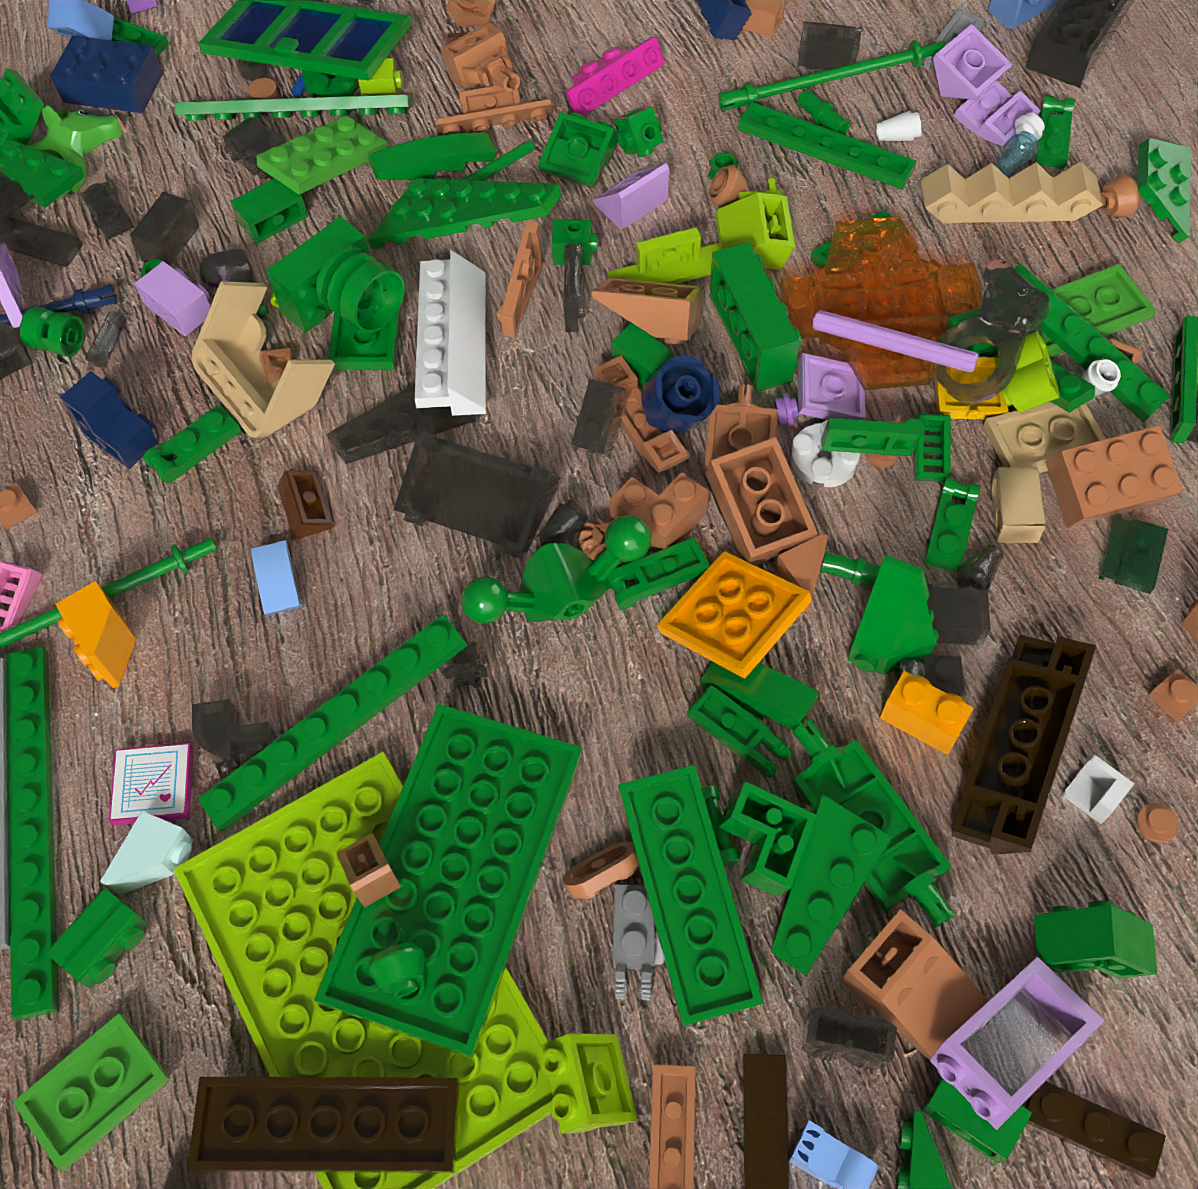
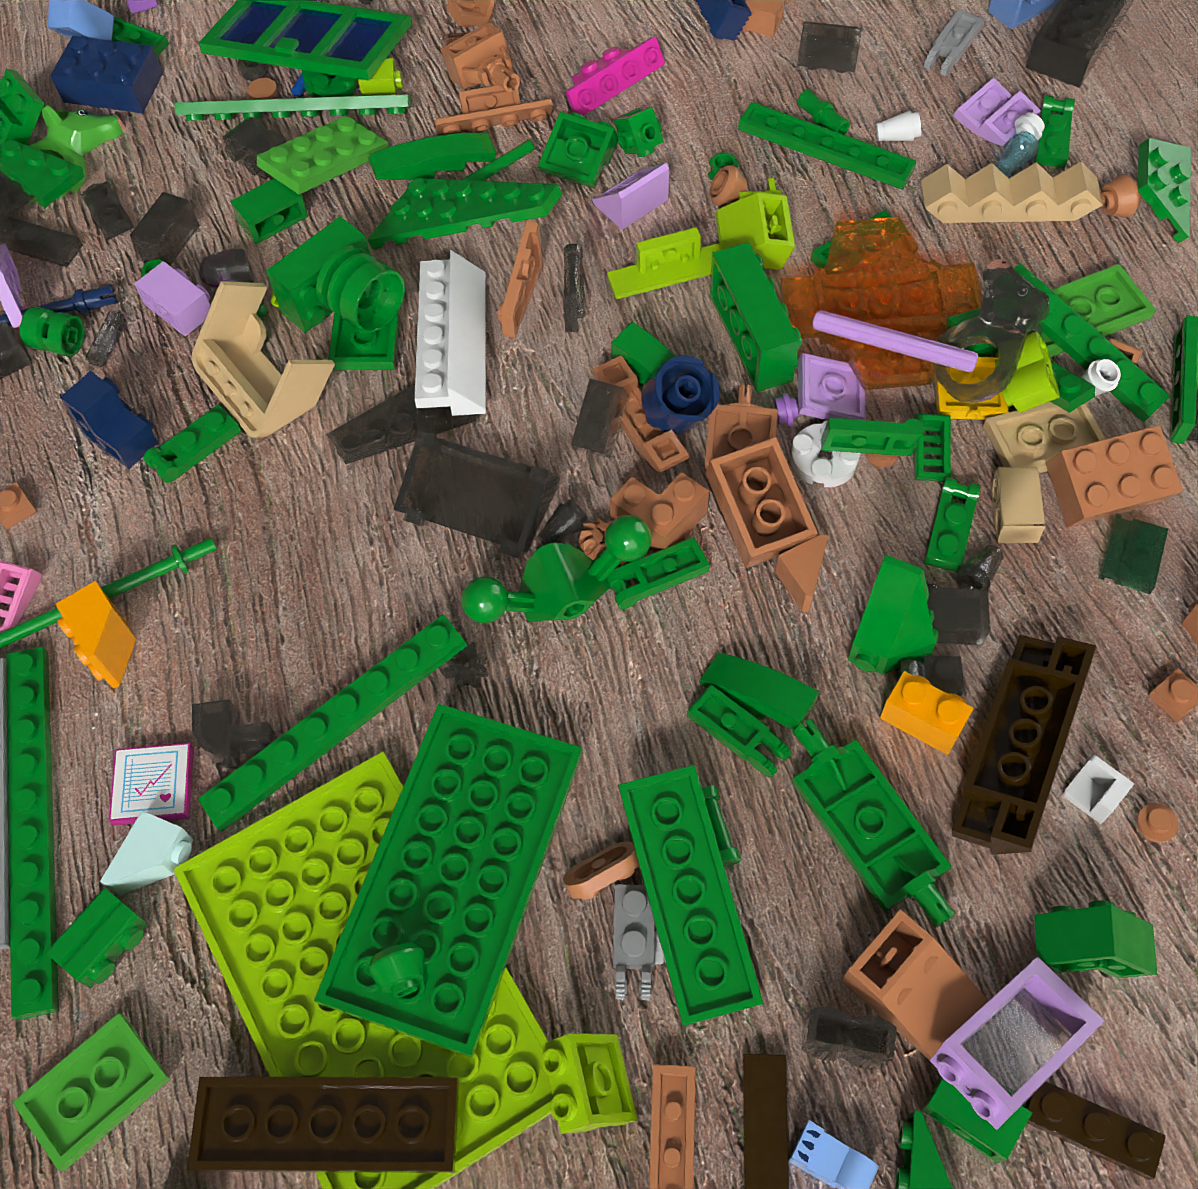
(274, 362): nougat tile -> none
(275, 578): light blue slope -> none
(304, 503): reddish brown slope -> none
(367, 870): nougat slope -> none
(572, 231): green brick -> none
(655, 307): nougat slope -> none
(734, 613): light orange plate -> none
(750, 93): green bar -> none
(777, 835): green brick -> none
(828, 880): green wing -> none
(853, 569): green pin -> none
(969, 65): lavender slope -> none

